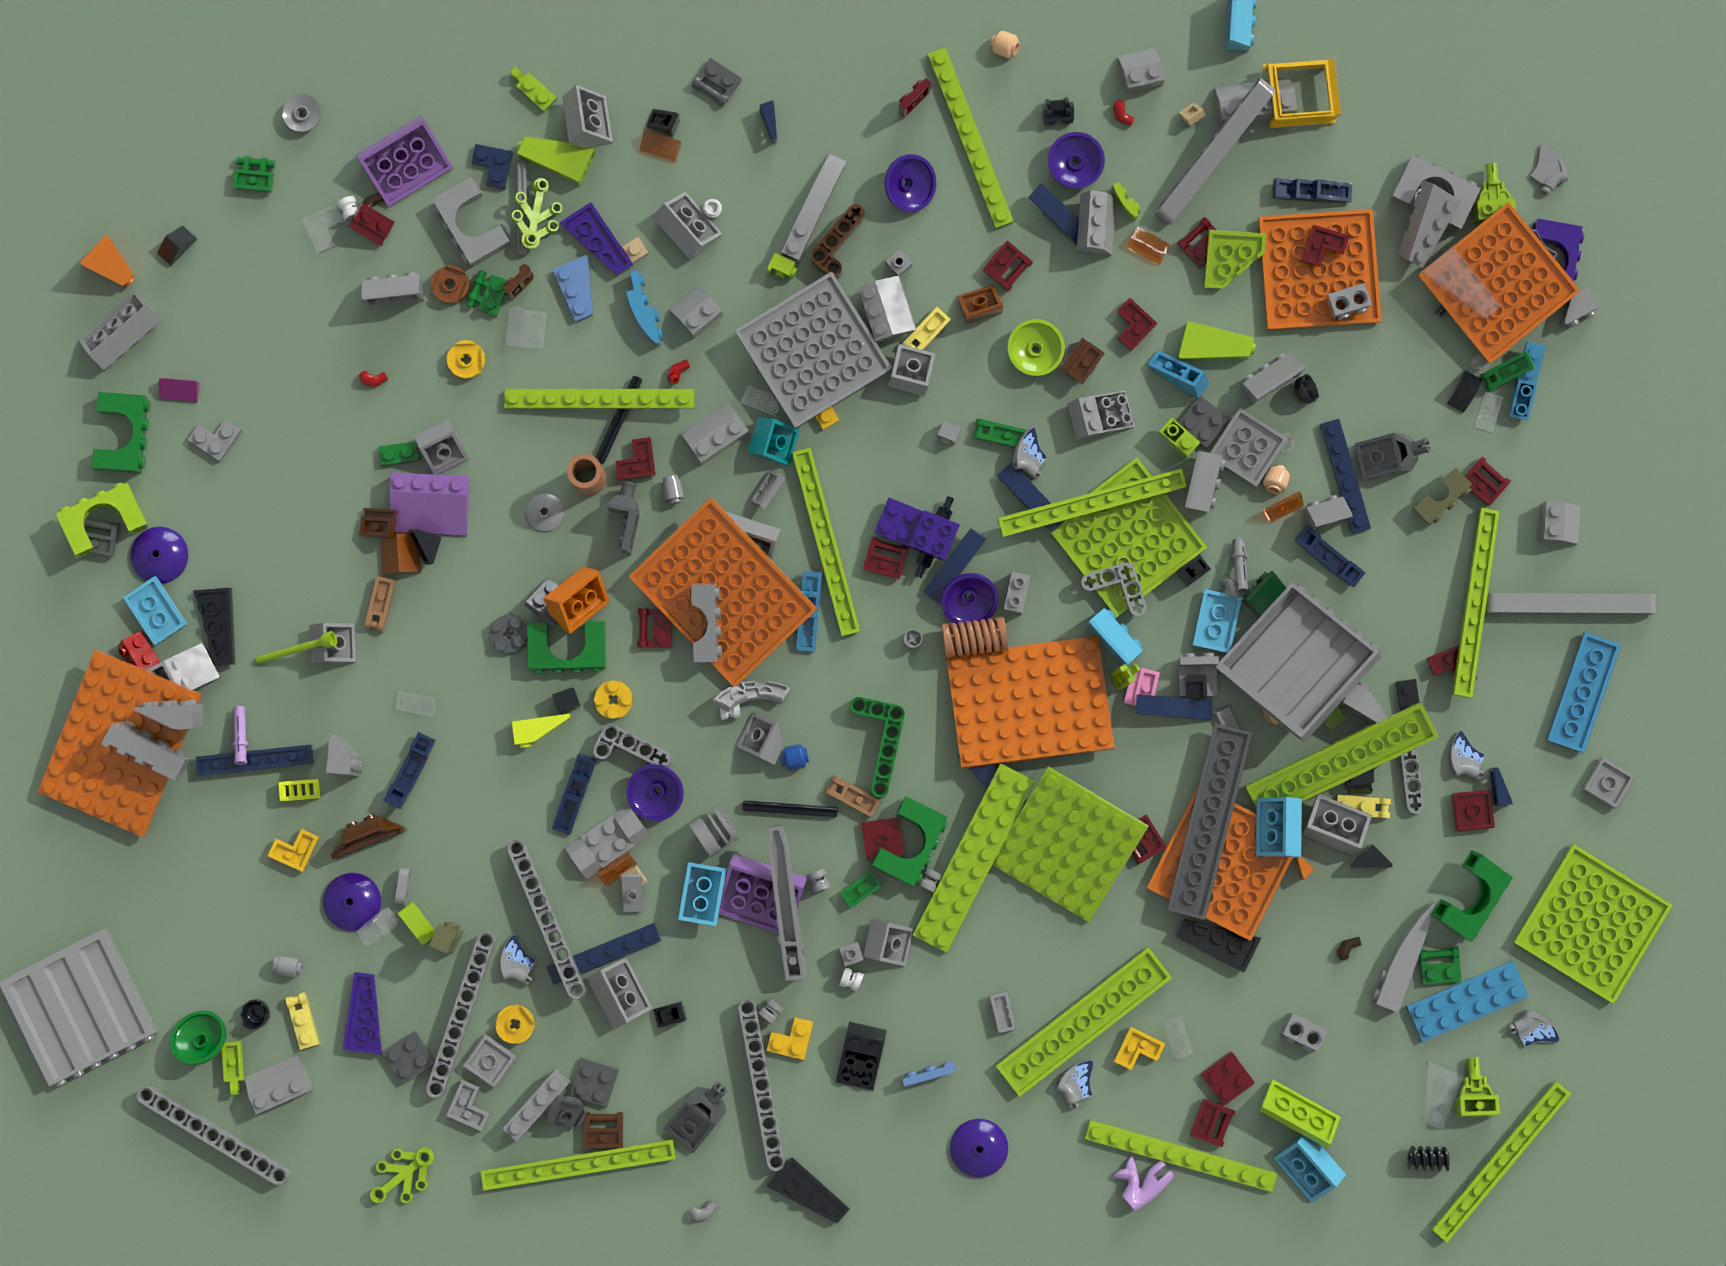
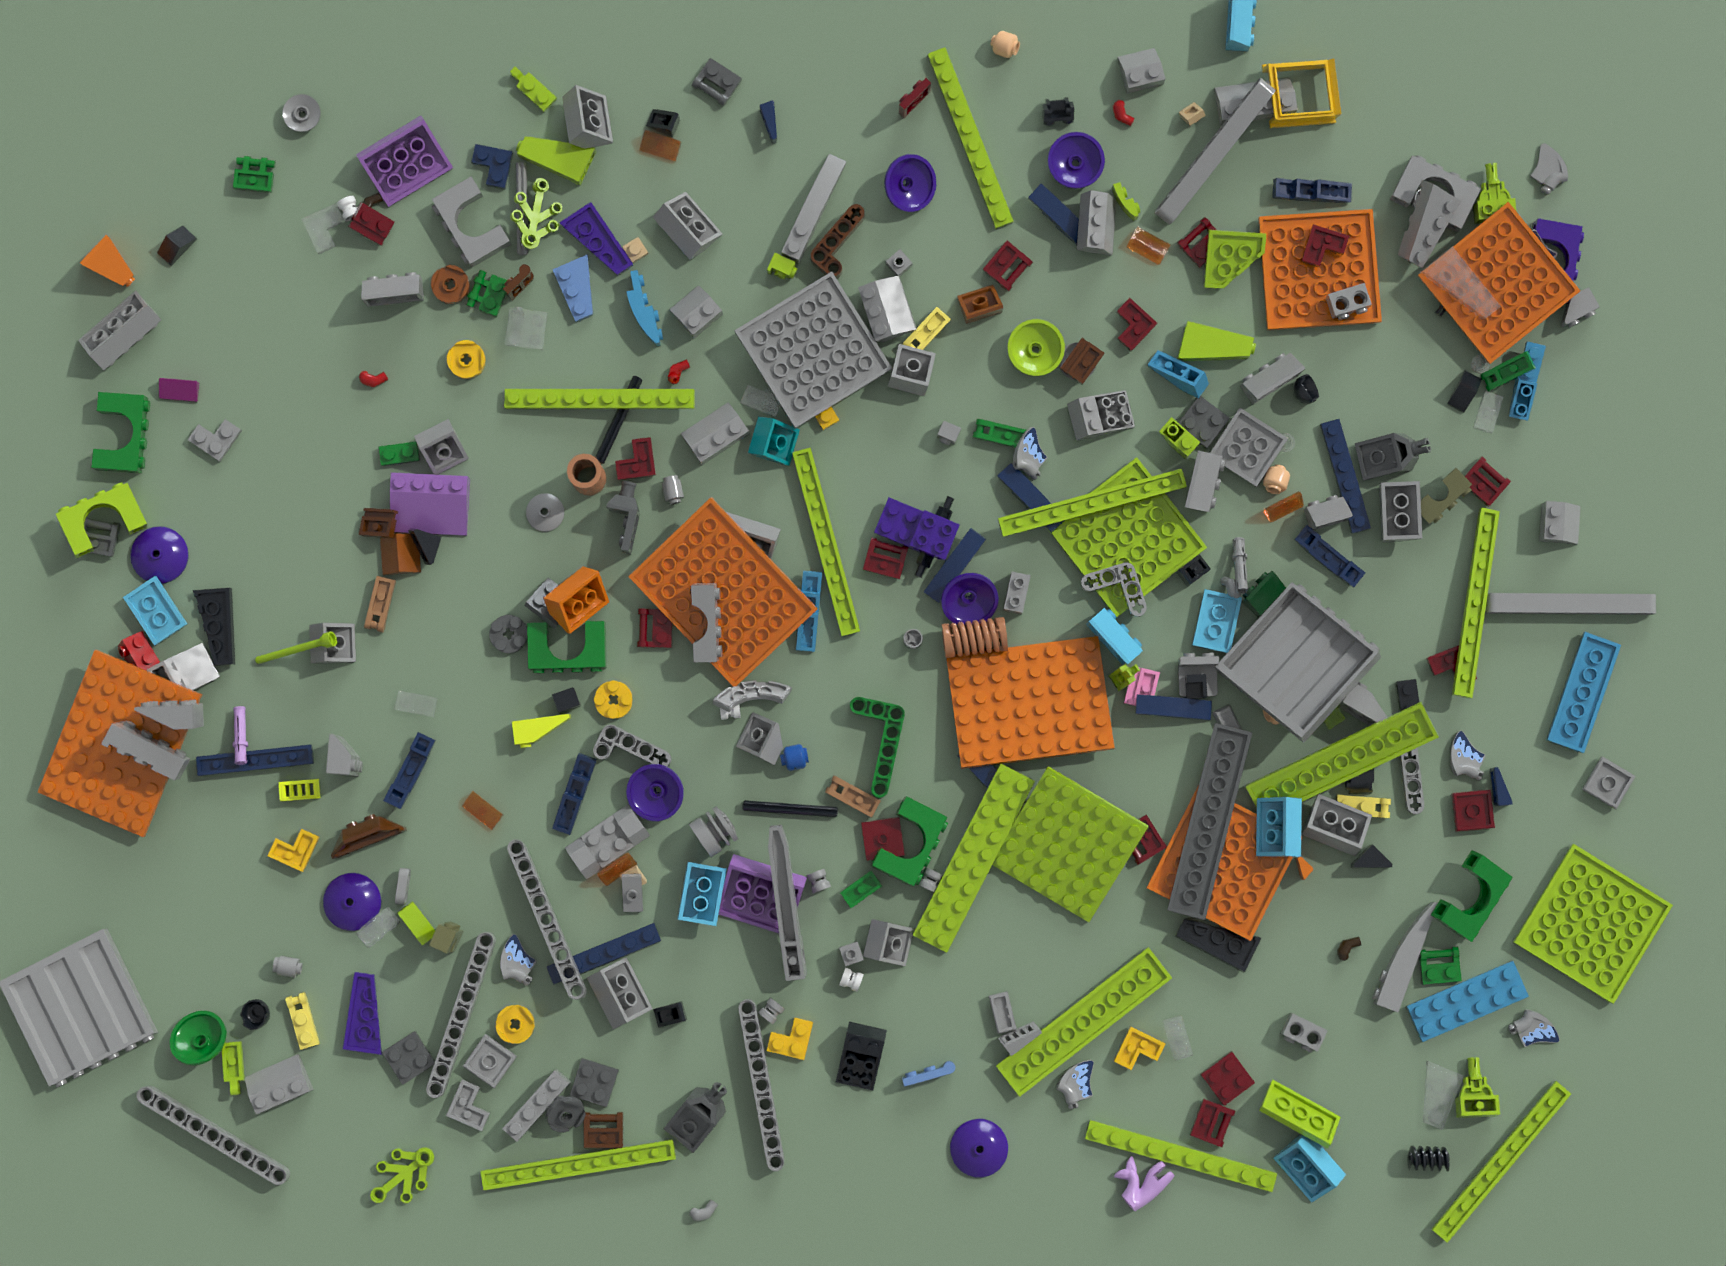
(482, 810): none -> clear orange slope
(712, 208): white plate -> none
(767, 489): light grey plate -> none
(805, 1189): black wing -> none
(1020, 1037): none -> light grey slope
(1400, 511): none -> light grey slope

